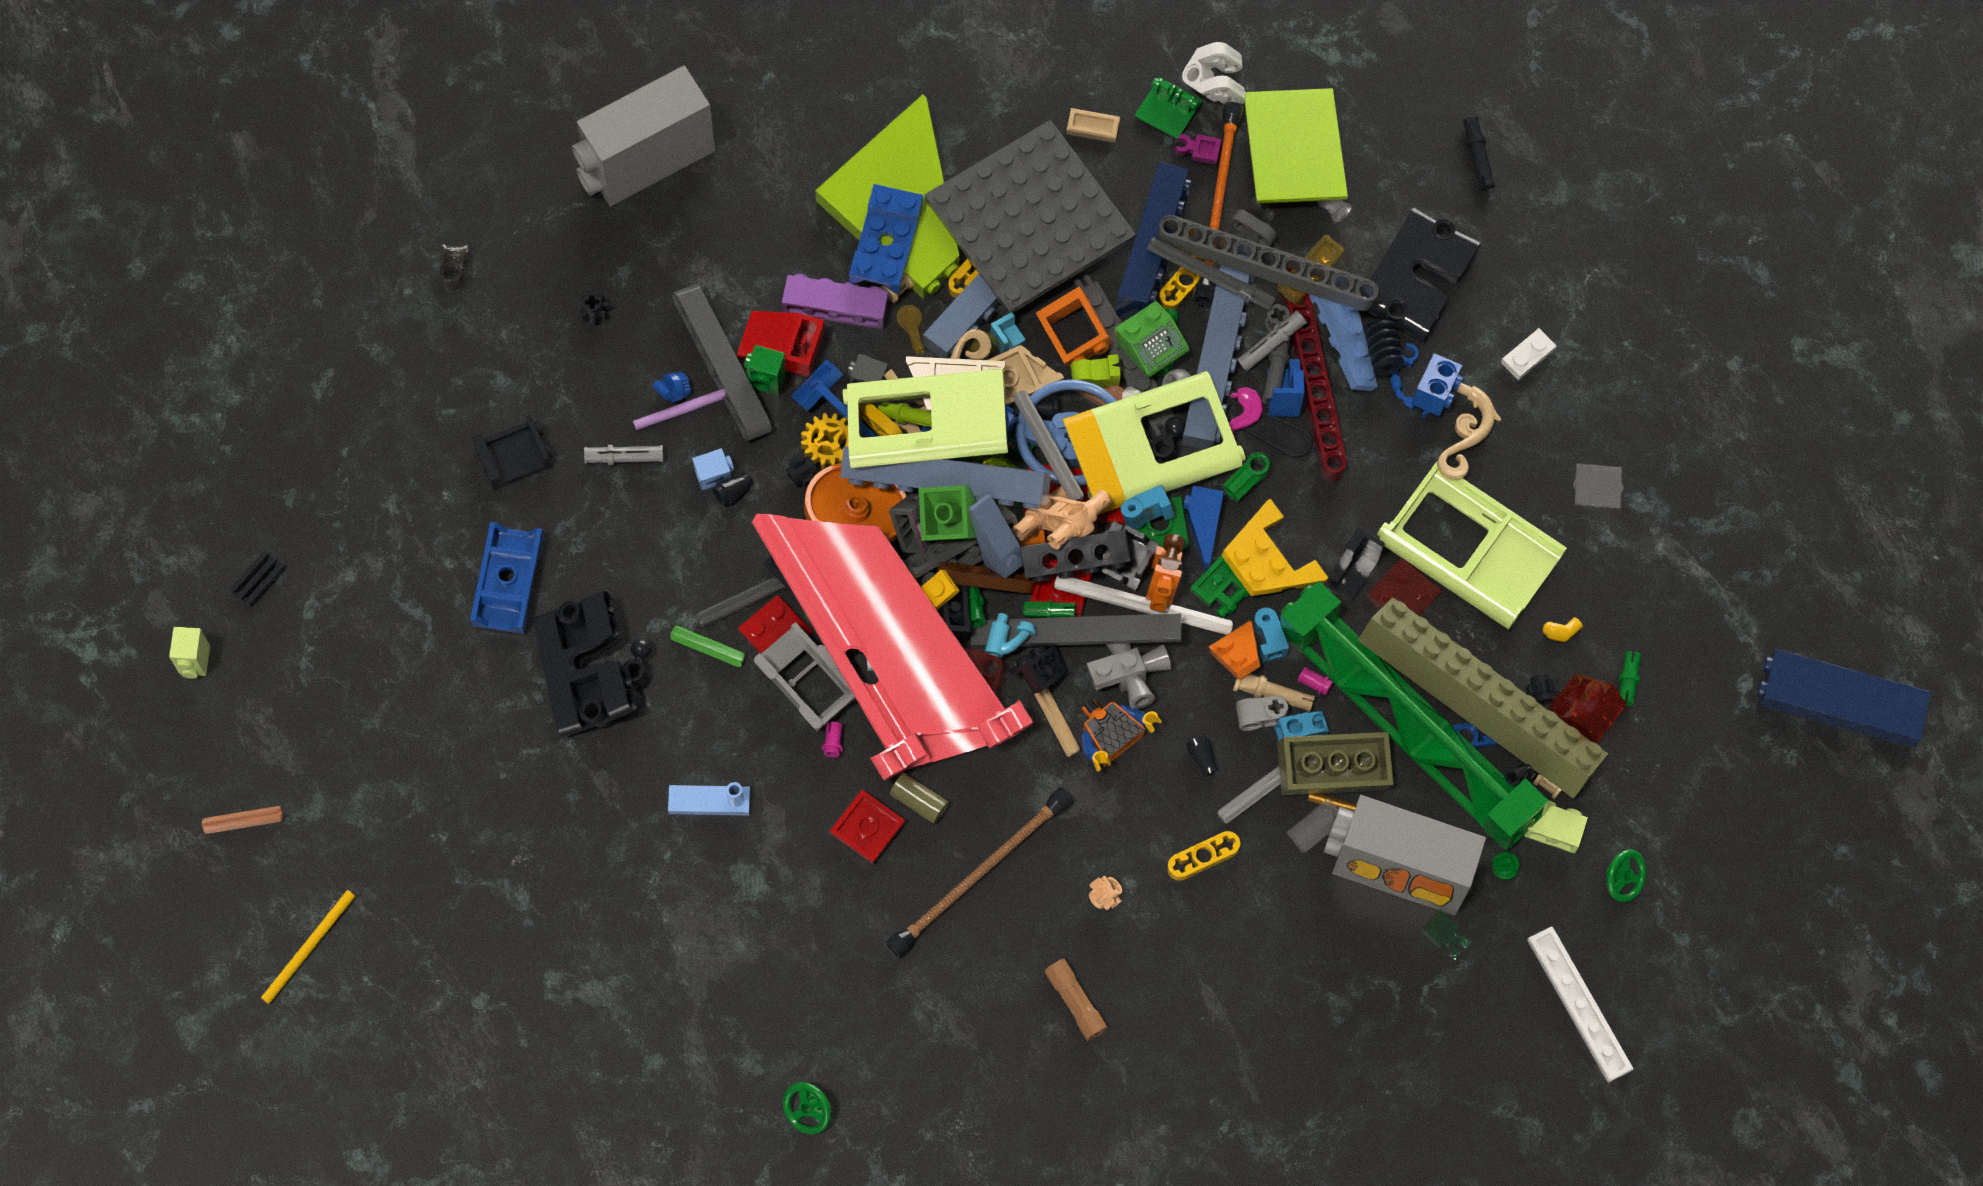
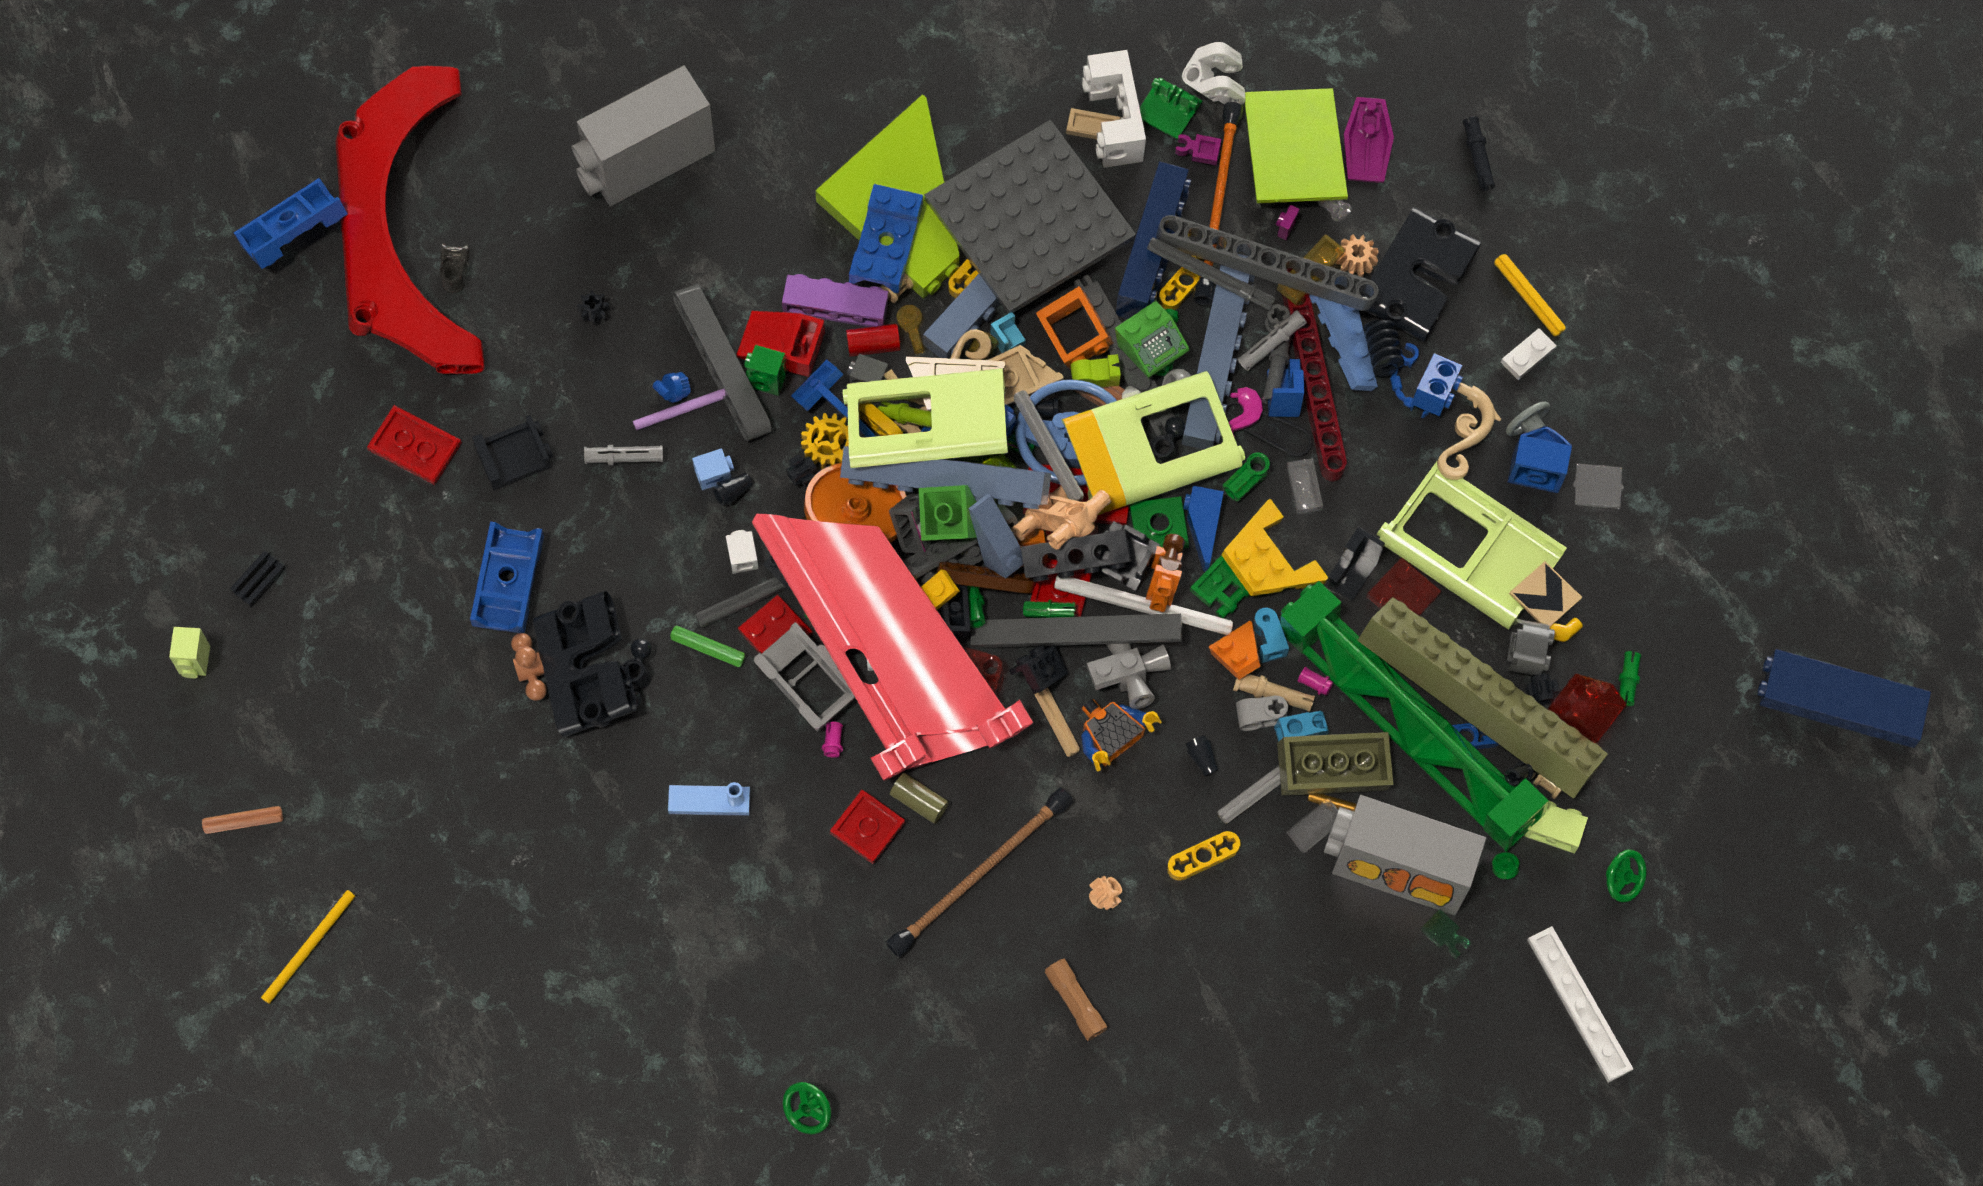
(287, 220): none -> blue piece
(373, 274): none -> red panel
(414, 445): none -> red tile
(528, 666): none -> nougat piece
(741, 551): none -> white brick
(873, 340): none -> red brick
(998, 634): medium azure plant -> none
(1111, 77): none -> white plate
(1146, 507): dark azure leg -> none
(1253, 228): dark grey beam -> none
(1287, 221): none -> magenta plate
(1304, 486): none -> clear plate
(1362, 249): none -> light nougat gear
(1368, 140): none -> magenta piece
(1529, 295): none -> yellow axle
(1529, 648): none -> dark grey brick
(1540, 453): none -> blue piece
(1545, 595): none -> tan piece

